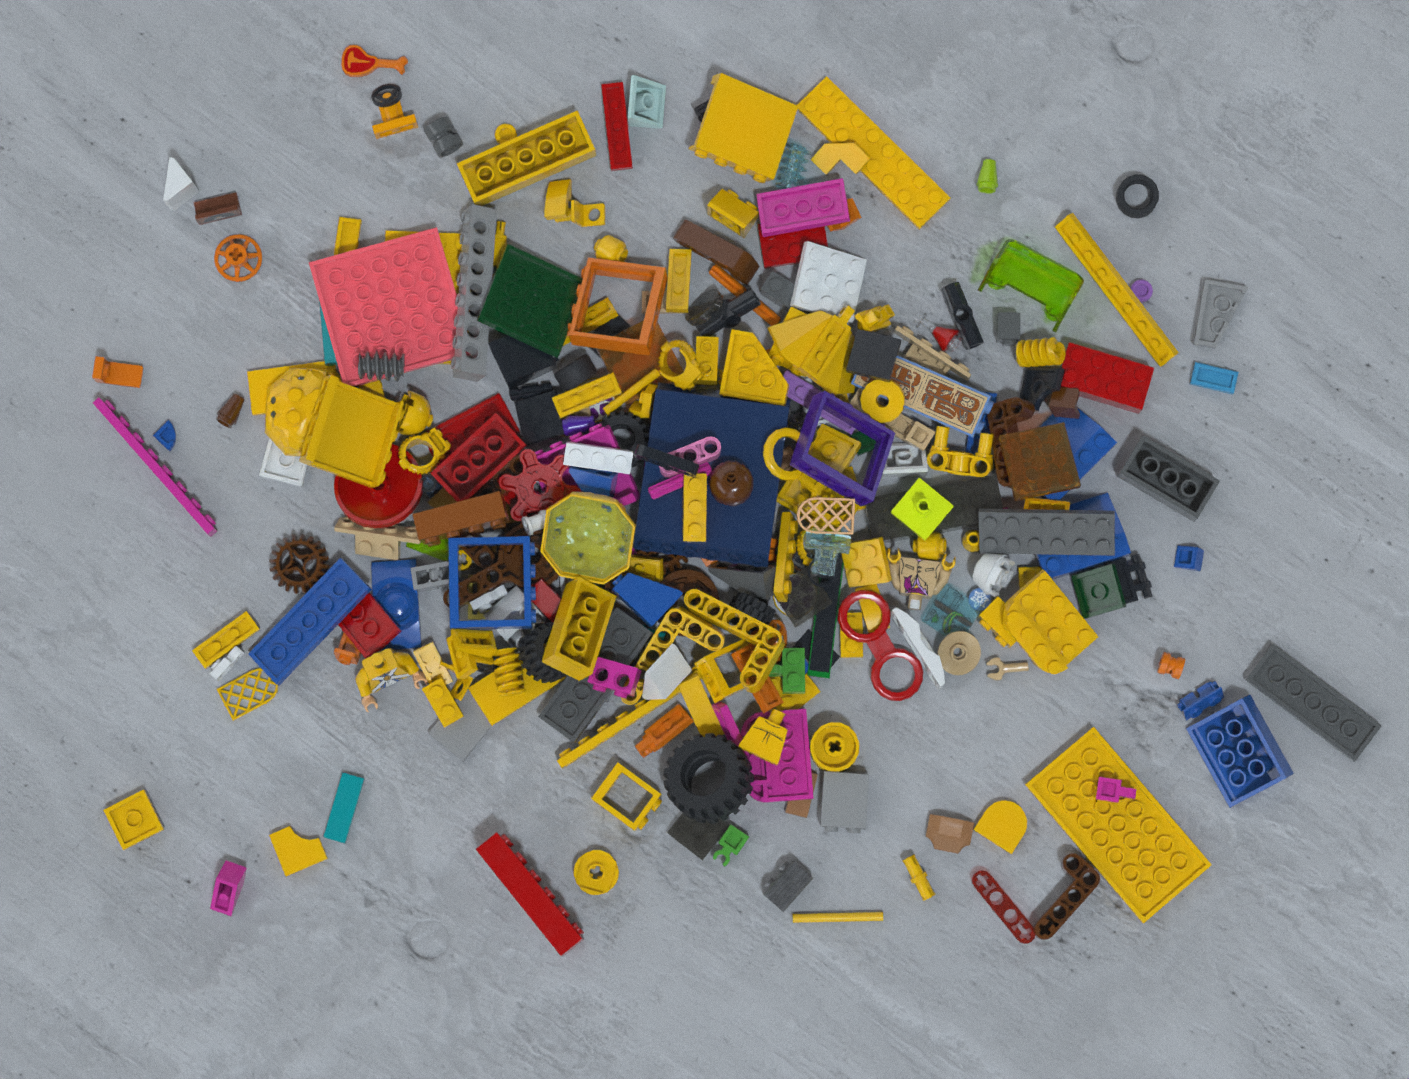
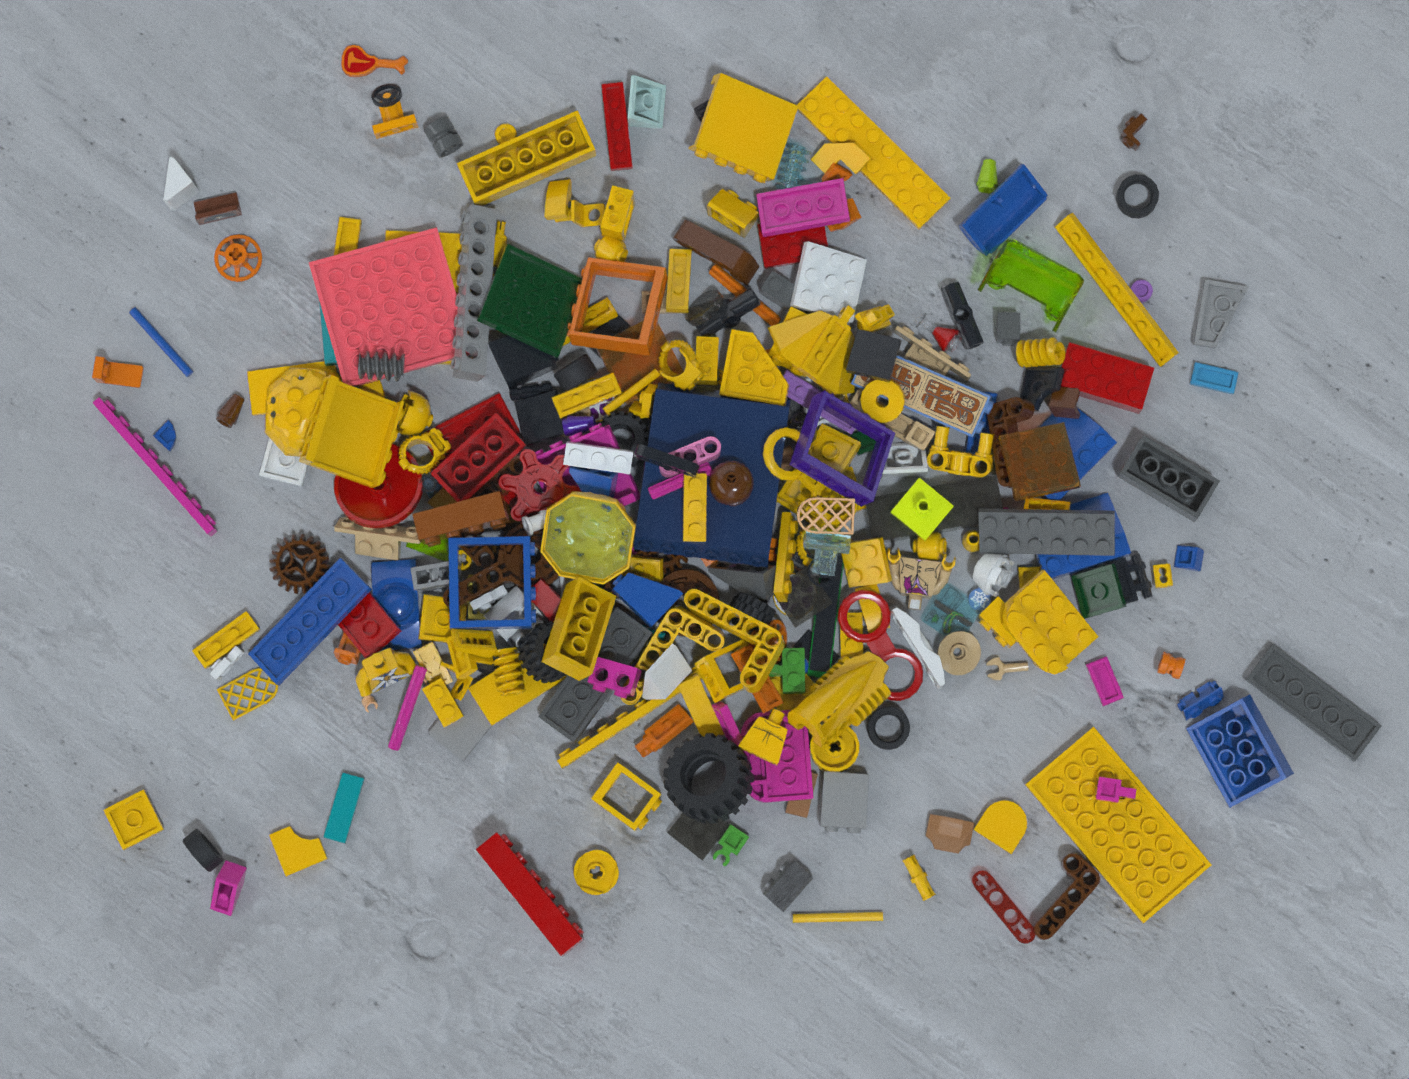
(161, 342): none -> blue bar
(203, 850): none -> black tyre
(407, 707): none -> dark pink axle
(436, 619): none -> yellow tile
(618, 217): none -> yellow window
(836, 172): none -> orange tile
(850, 689): none -> yellow connector
(904, 723): none -> black tyre
(1003, 211): none -> blue container
(1104, 681): none -> dark pink tile
(1133, 125): none -> reddish brown bracket
(1168, 575): none -> yellow piece

